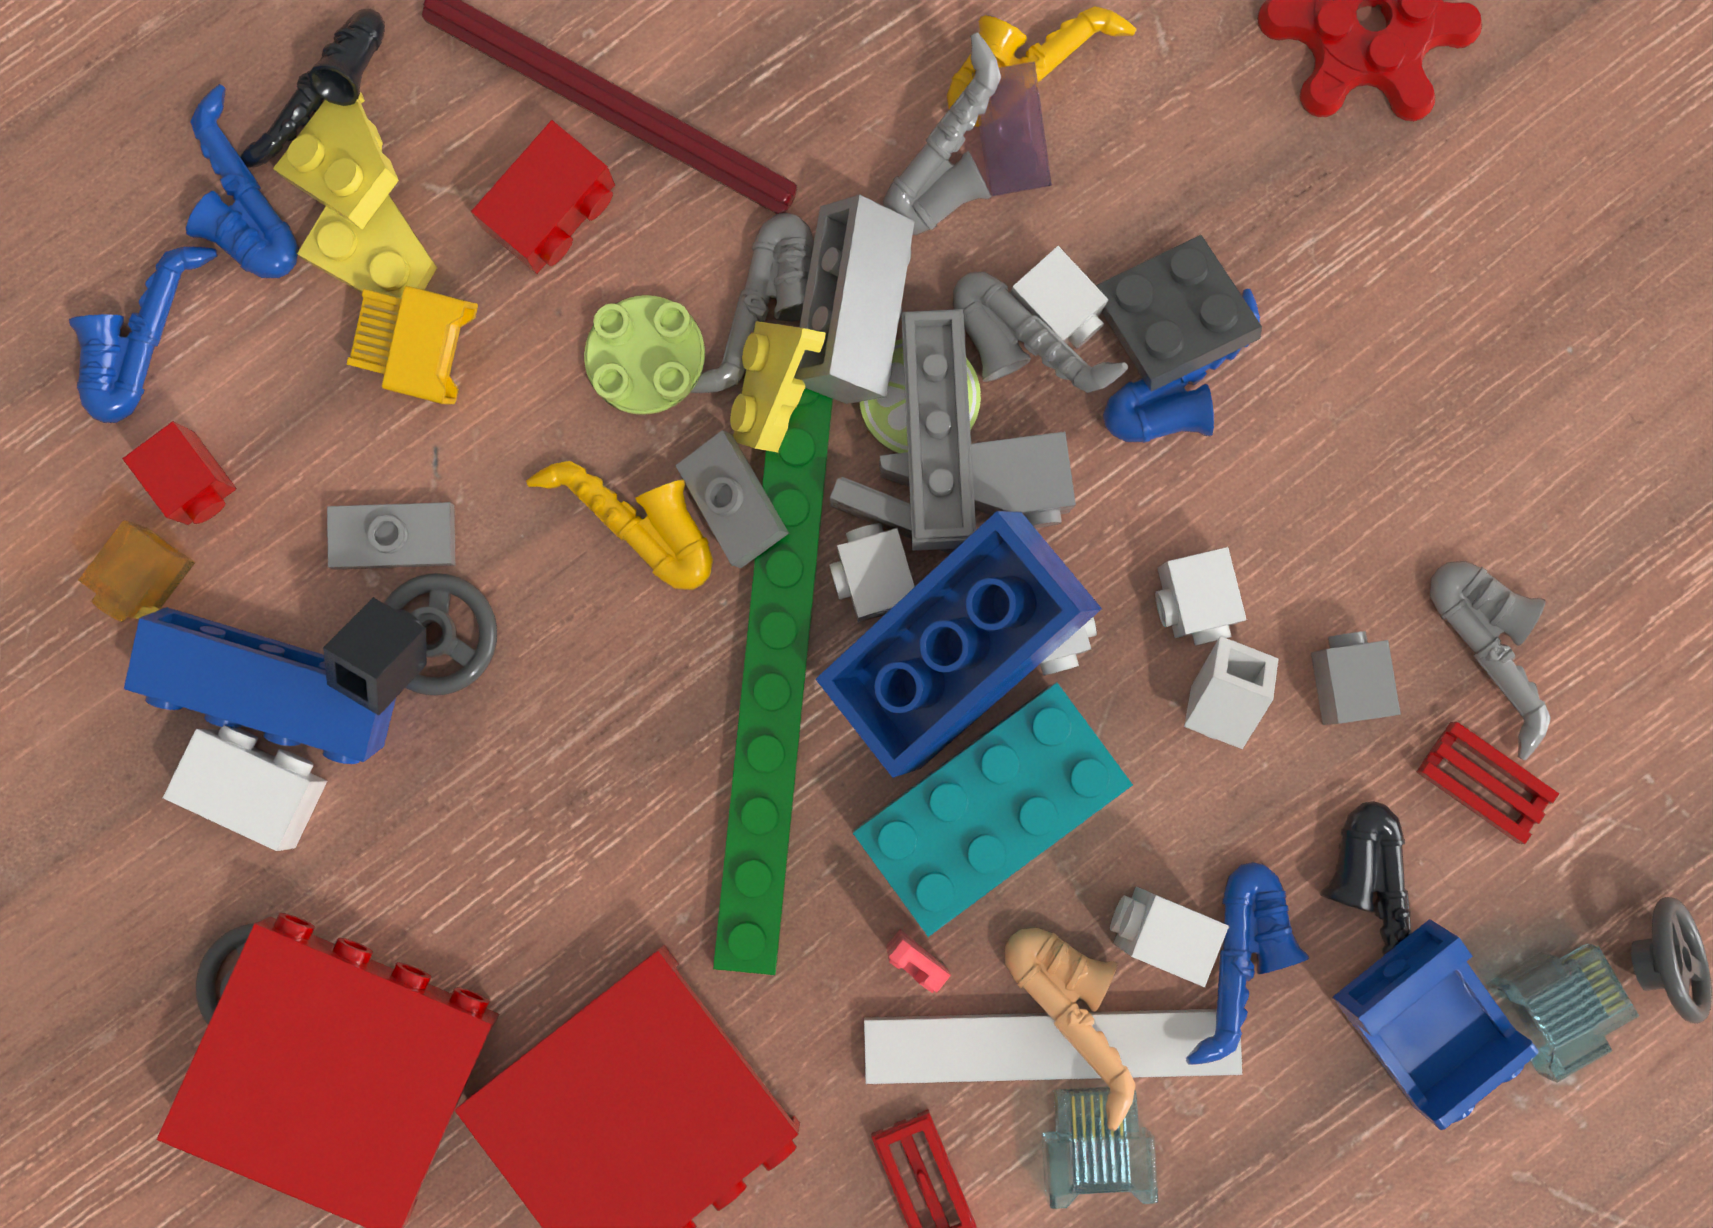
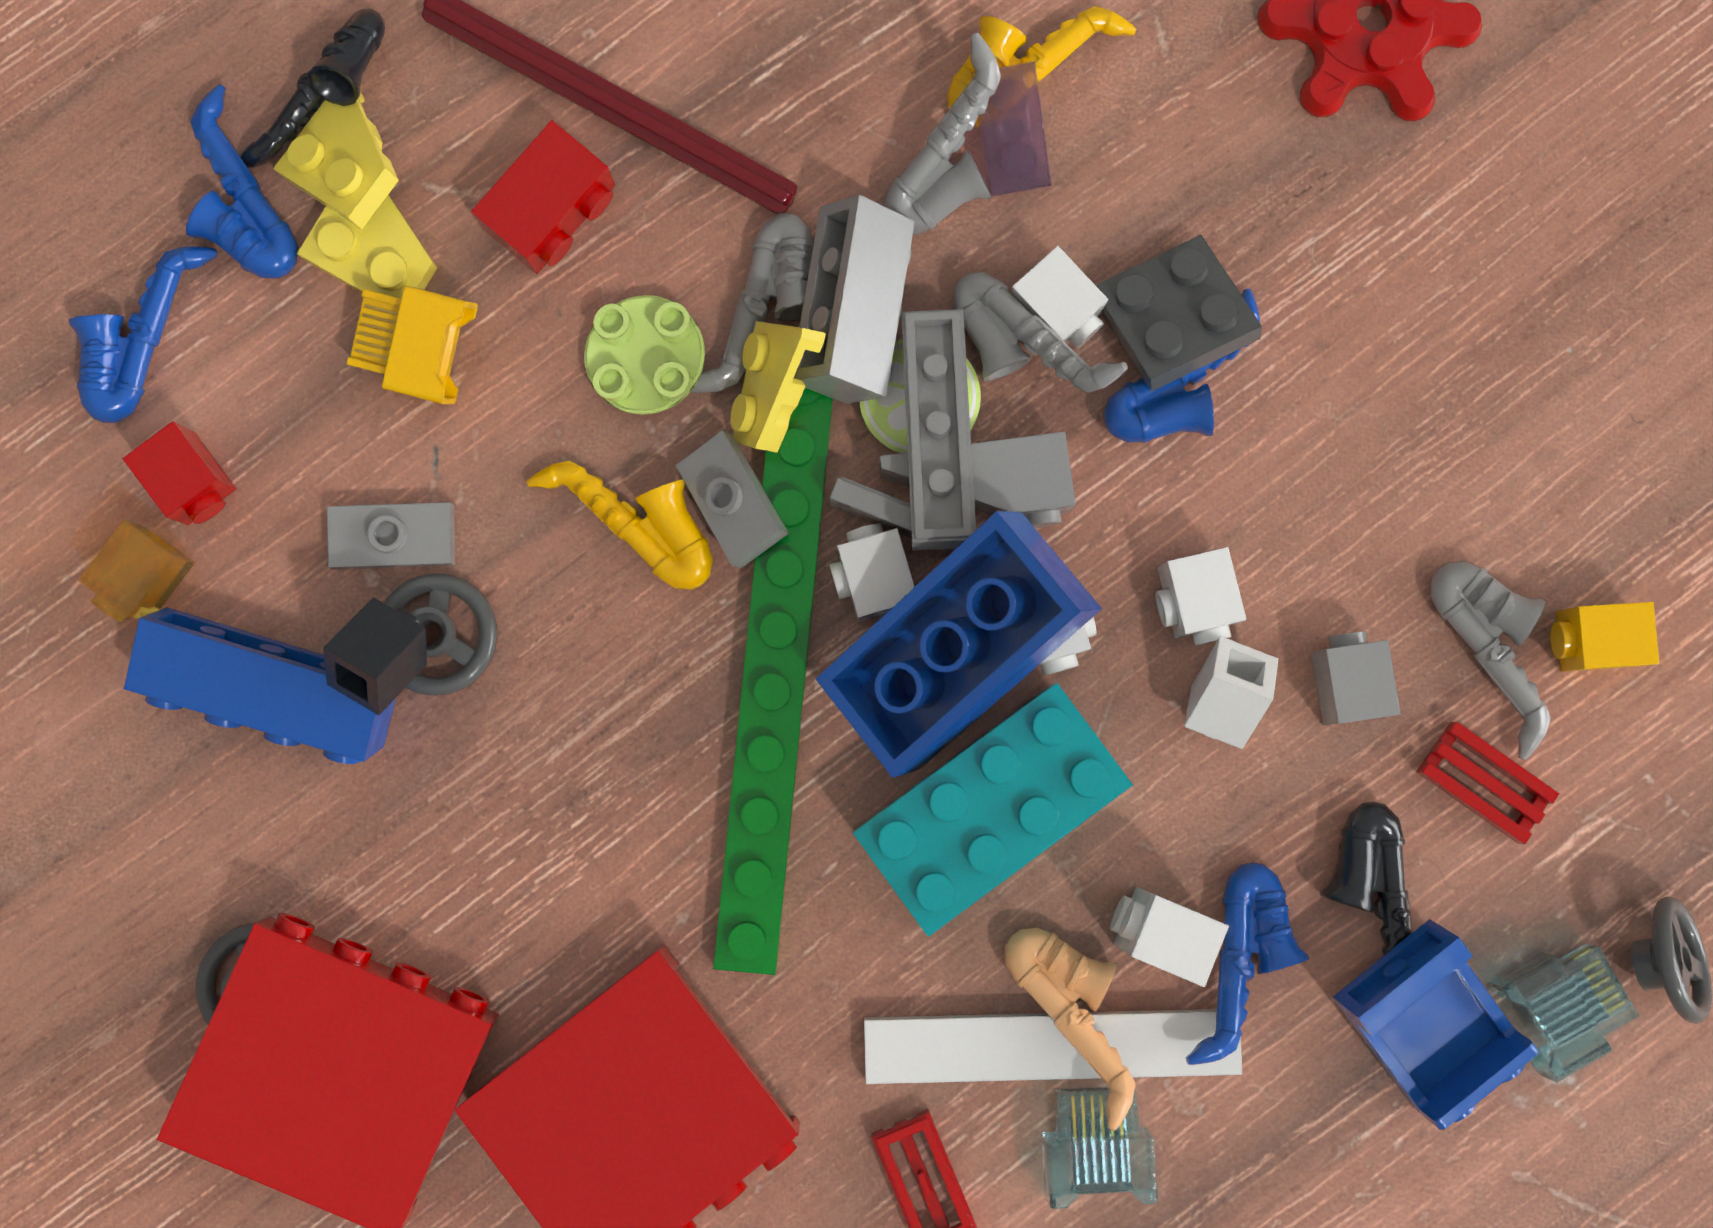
(246, 787): white brick -> none
(916, 961): coral tile -> none
(1605, 637): none -> yellow brick

